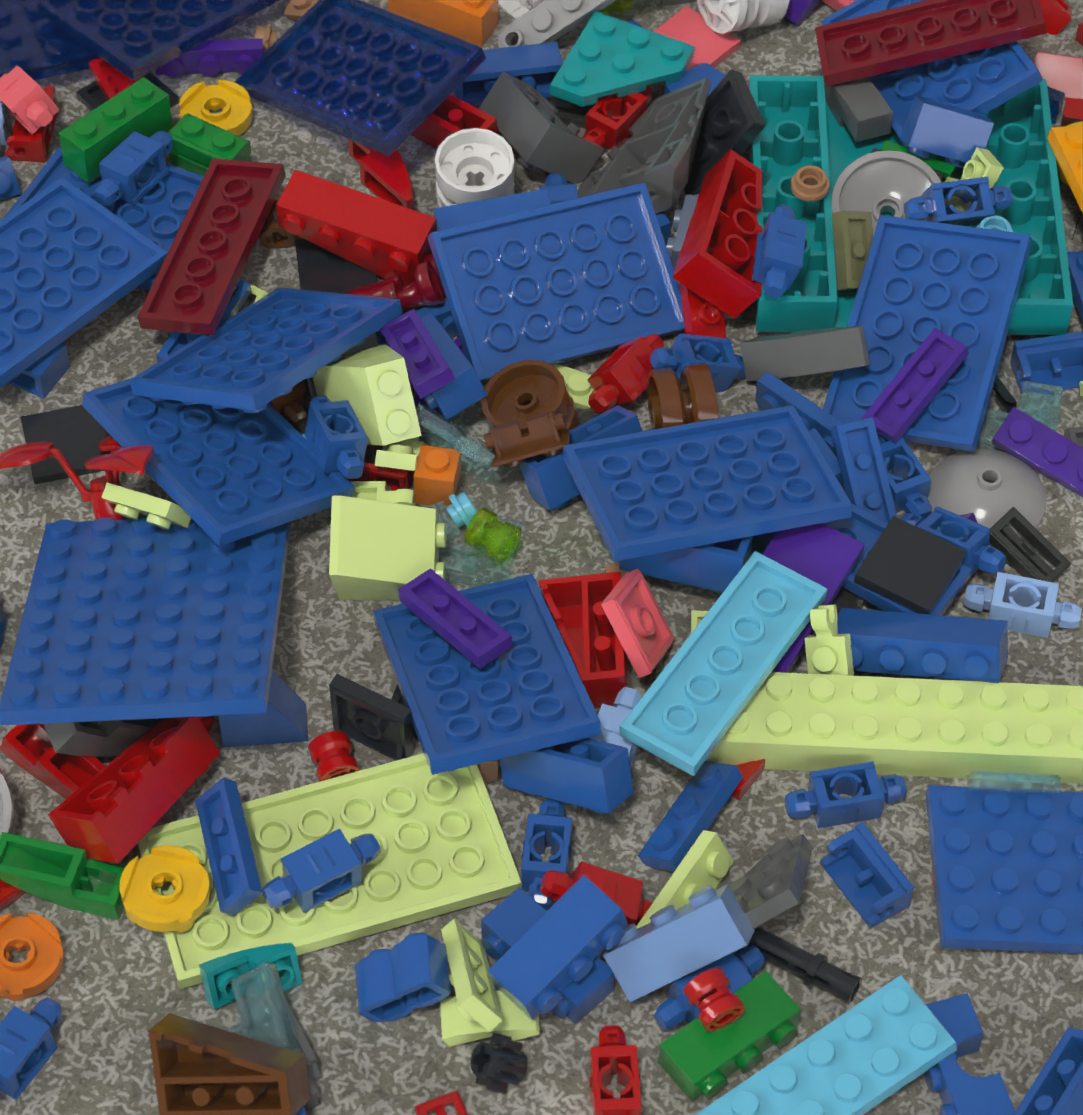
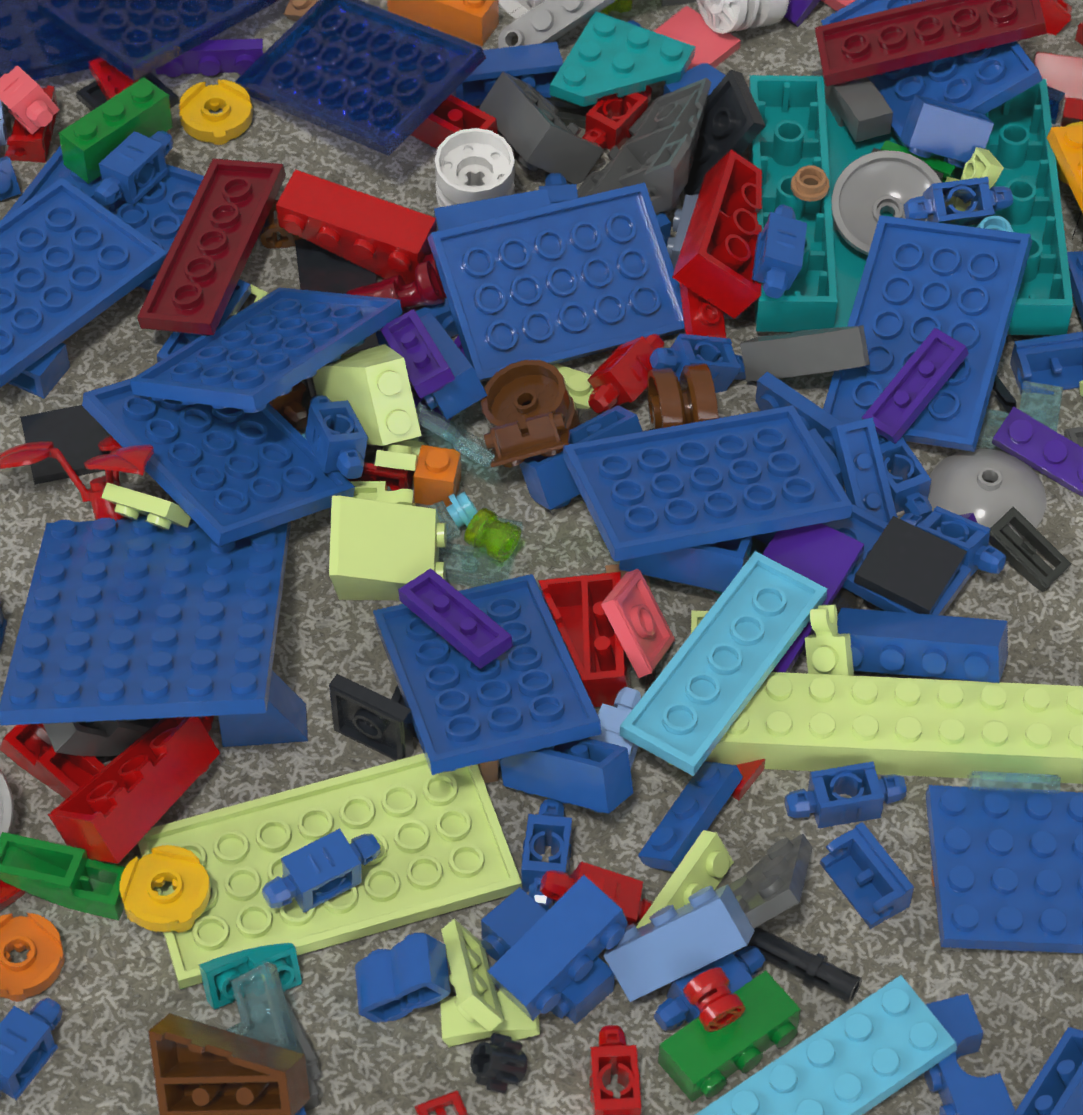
(200, 141): green brick -> none
(228, 846): blue plate -> none
(269, 37): medium nougat plate -> none
(332, 755): red wheel -> none
(383, 174): red slope -> none
(851, 244): olive plate -> none
(1024, 592): light blue piece -> none

